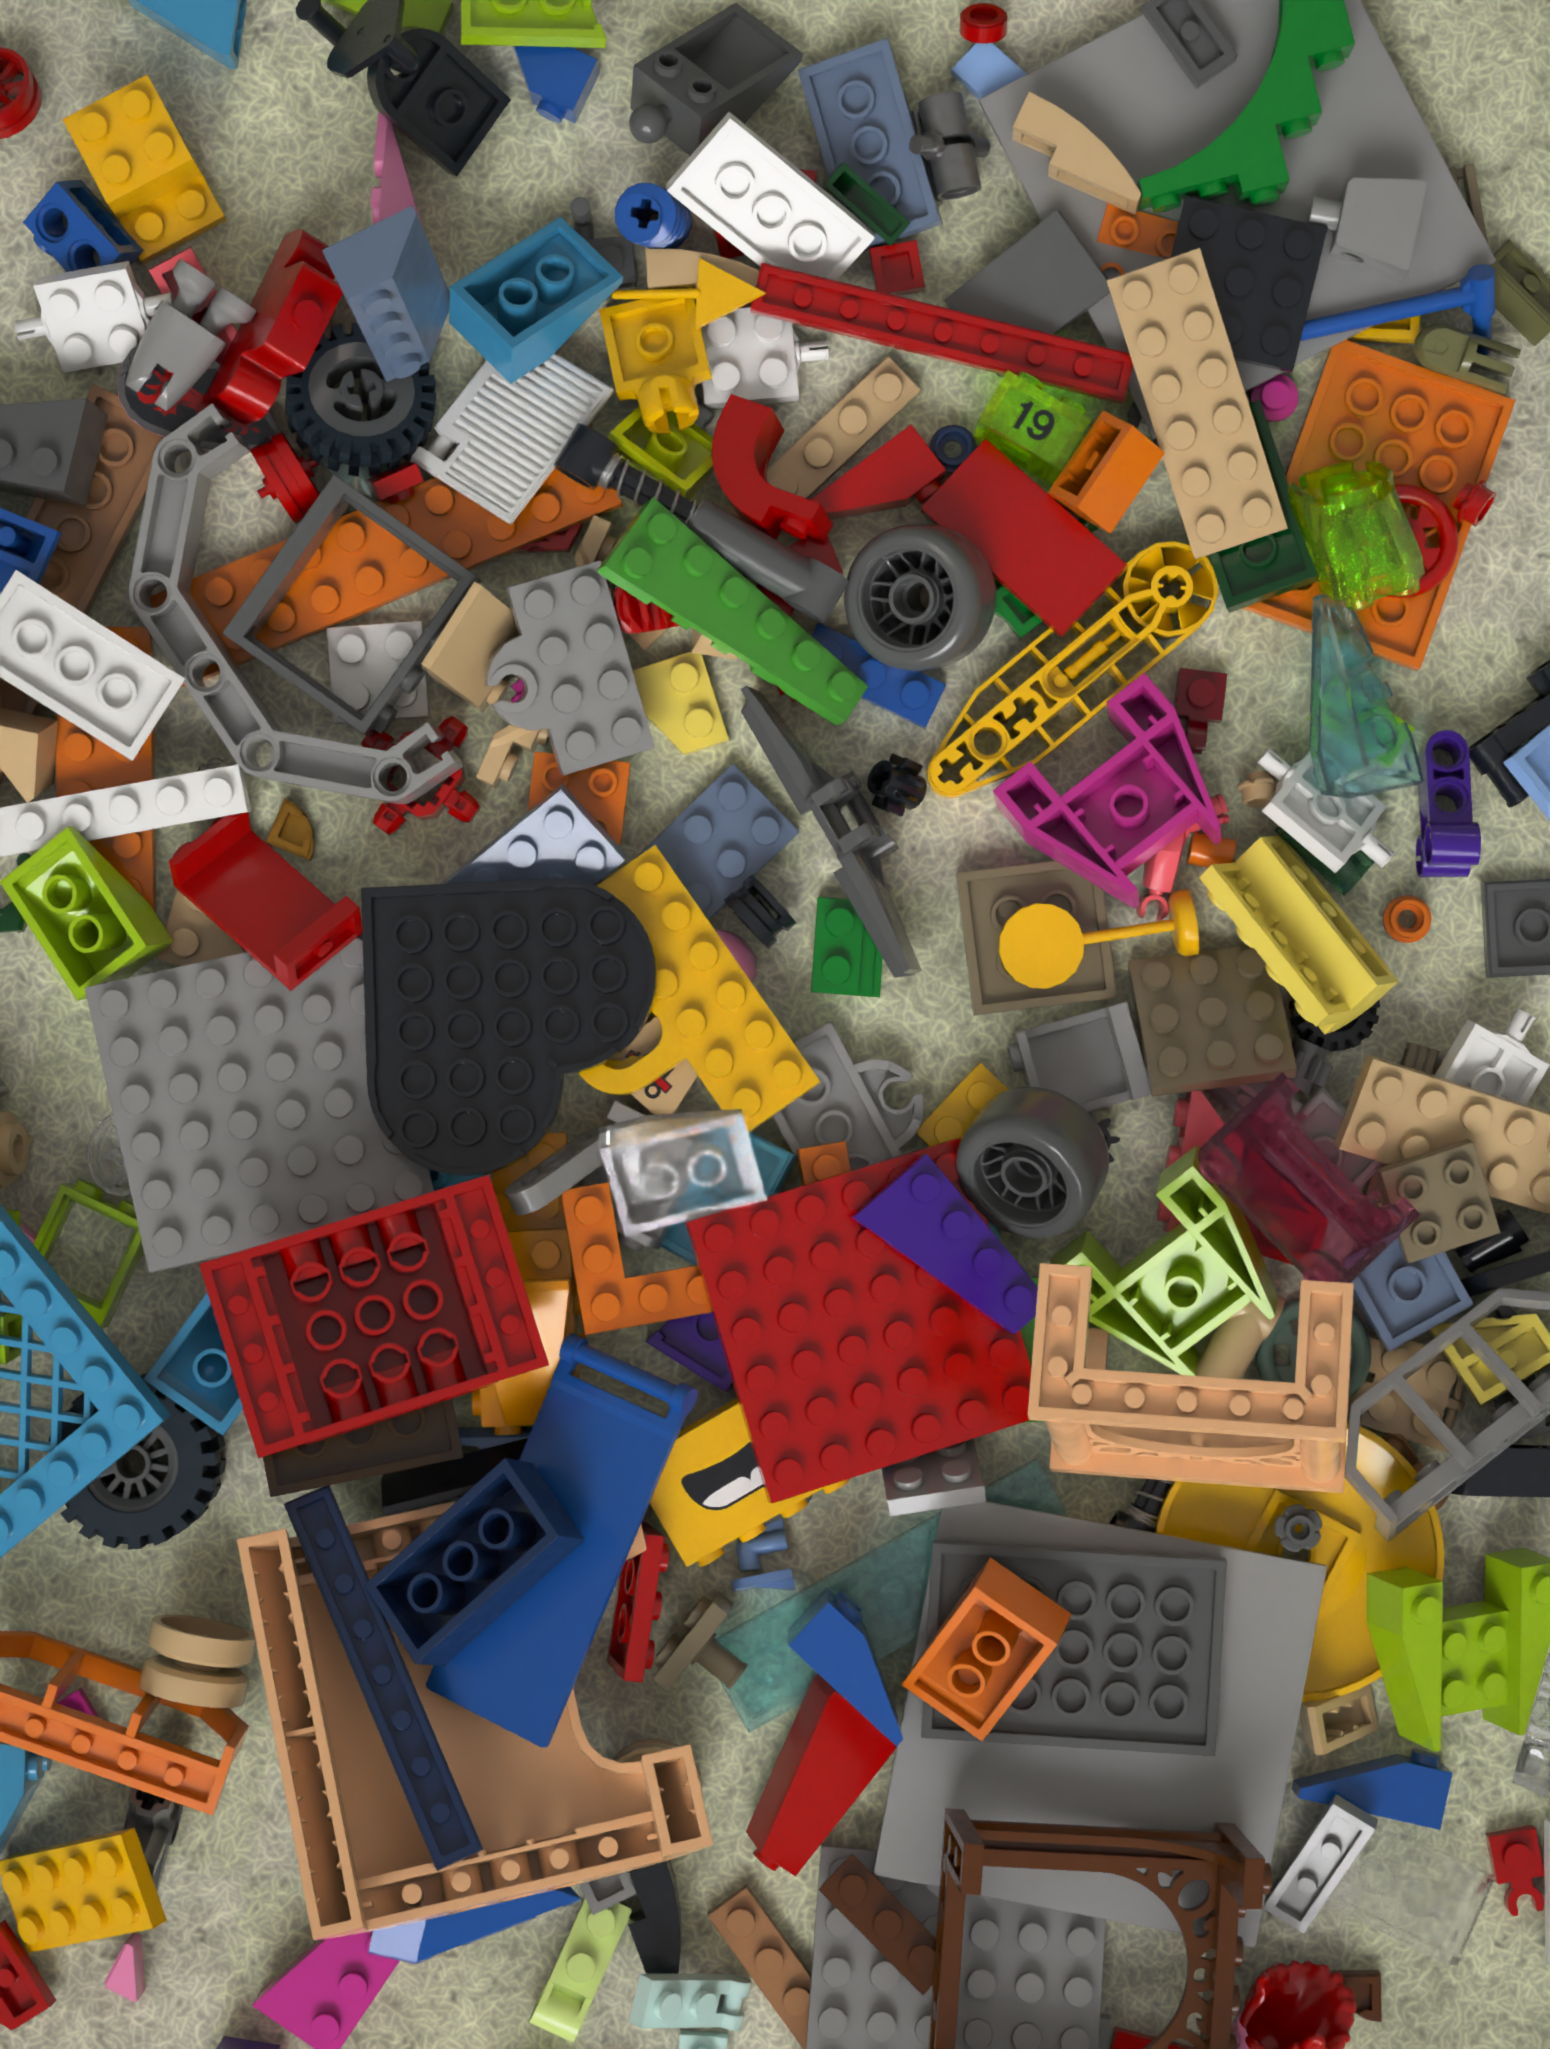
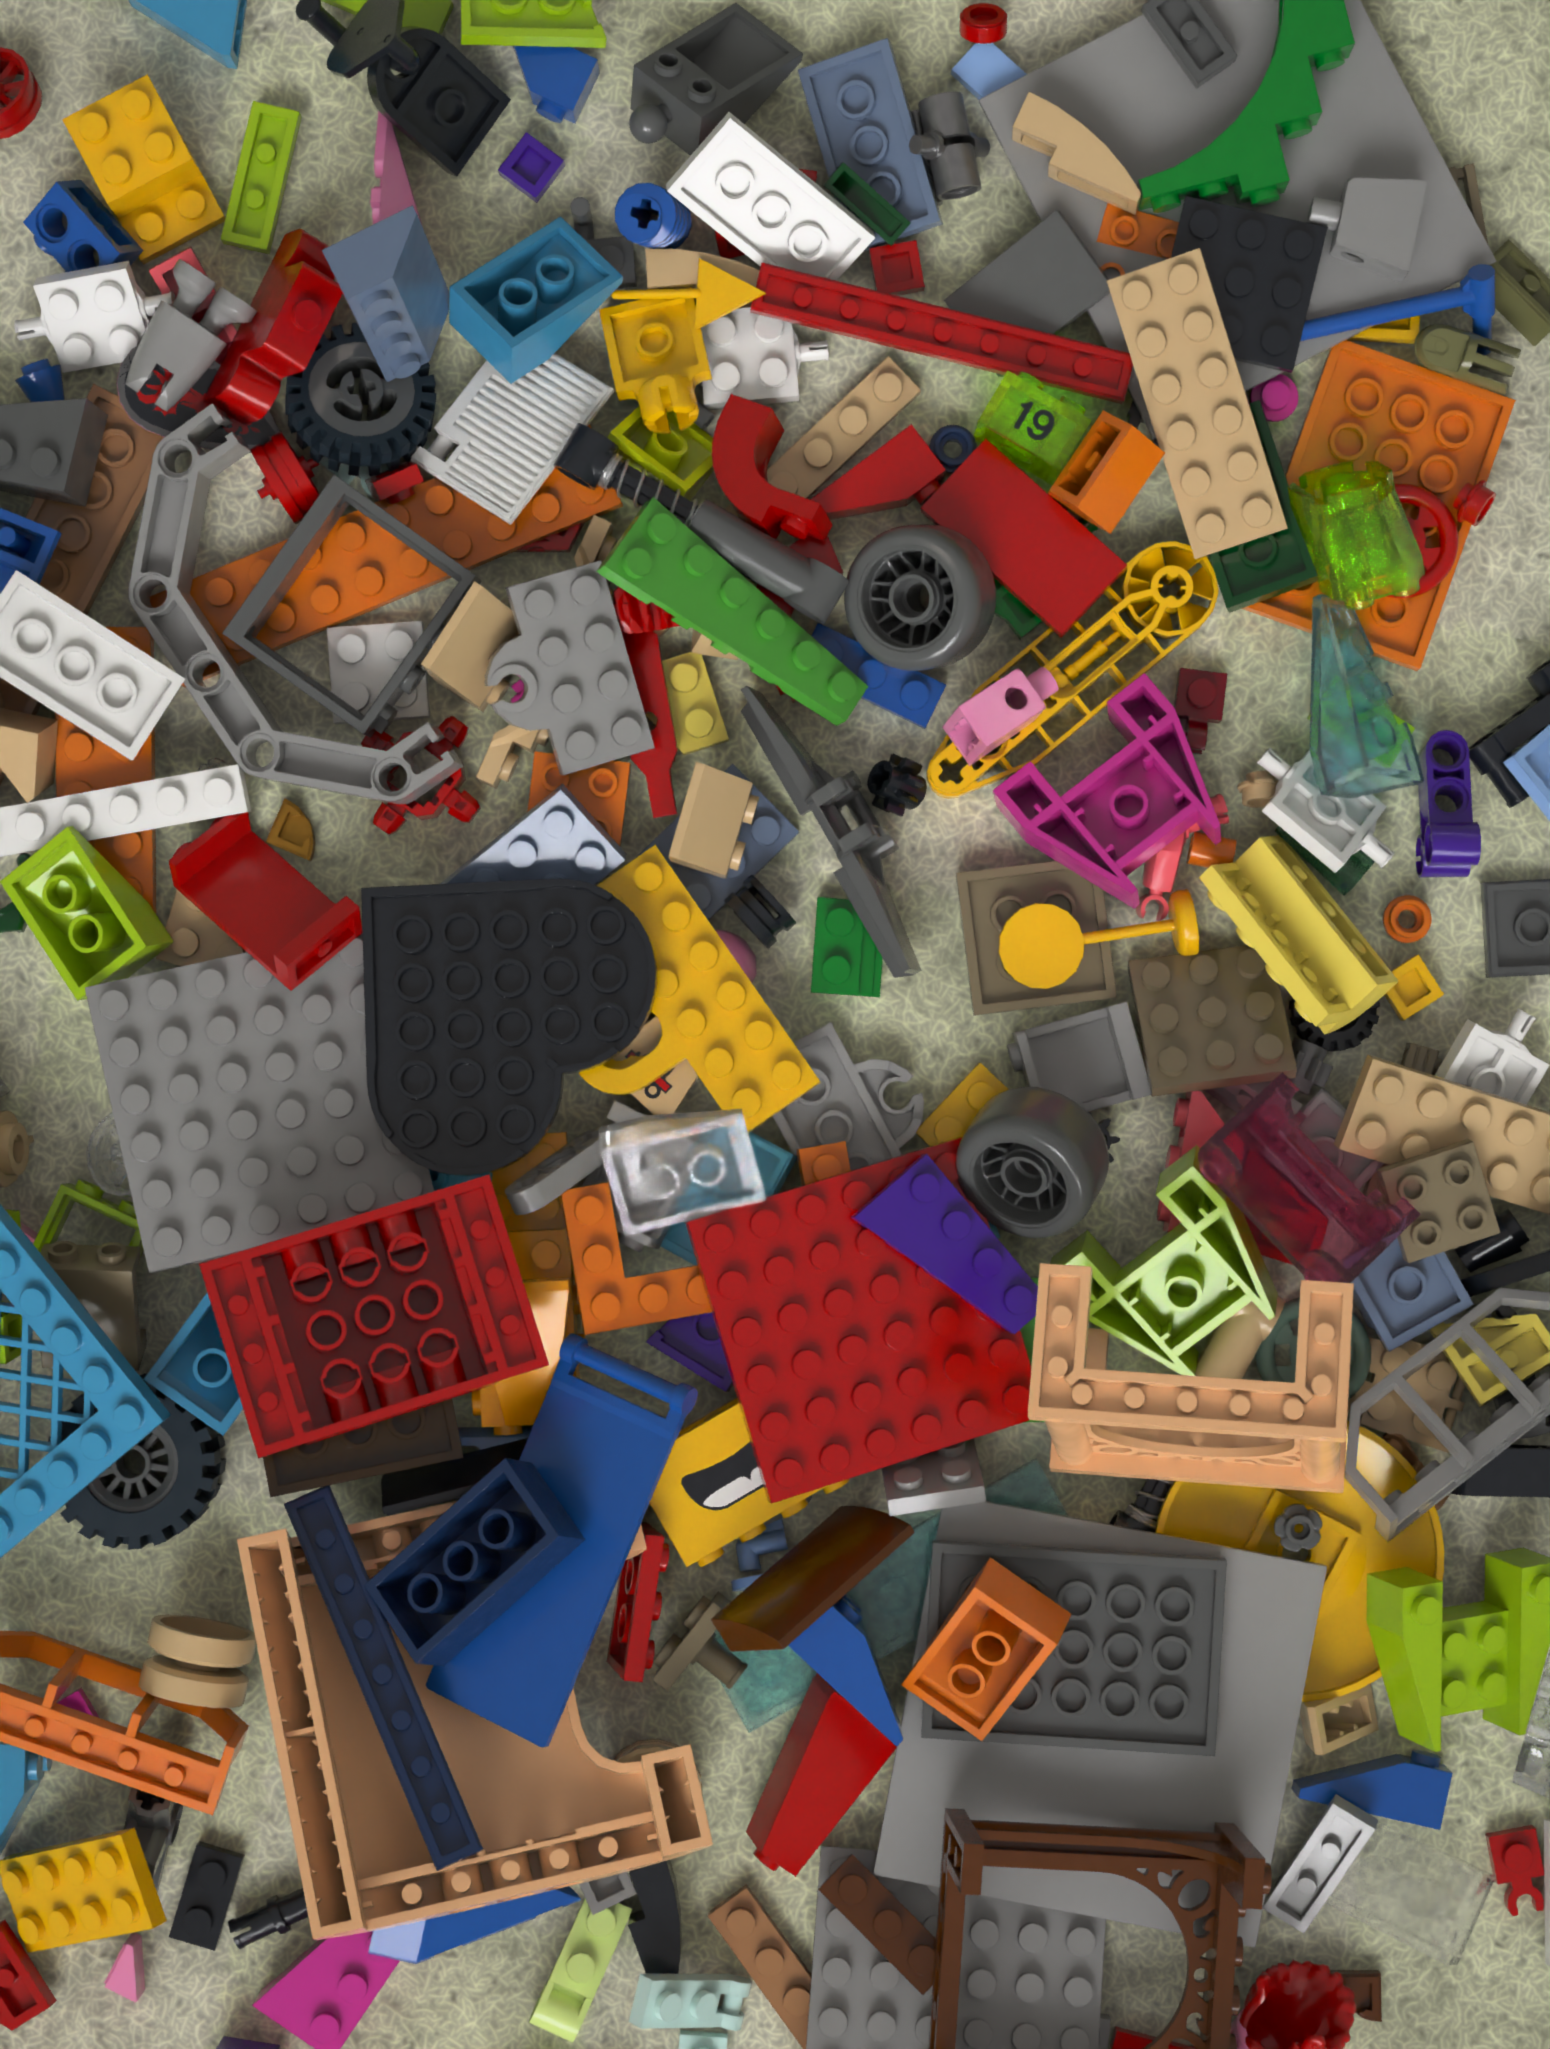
(41, 381): none -> blue cone
(106, 1287): none -> dark tan panel
(206, 1895): none -> black plate
(261, 177): none -> lime plate
(273, 1917): none -> black pin
(531, 167): none -> dark purple plate
(655, 763): none -> red piece
(712, 821): none -> tan slope
(810, 1579): none -> reddish brown slope
(989, 720): none -> bright pink torso
(1414, 990): none -> yellow plate

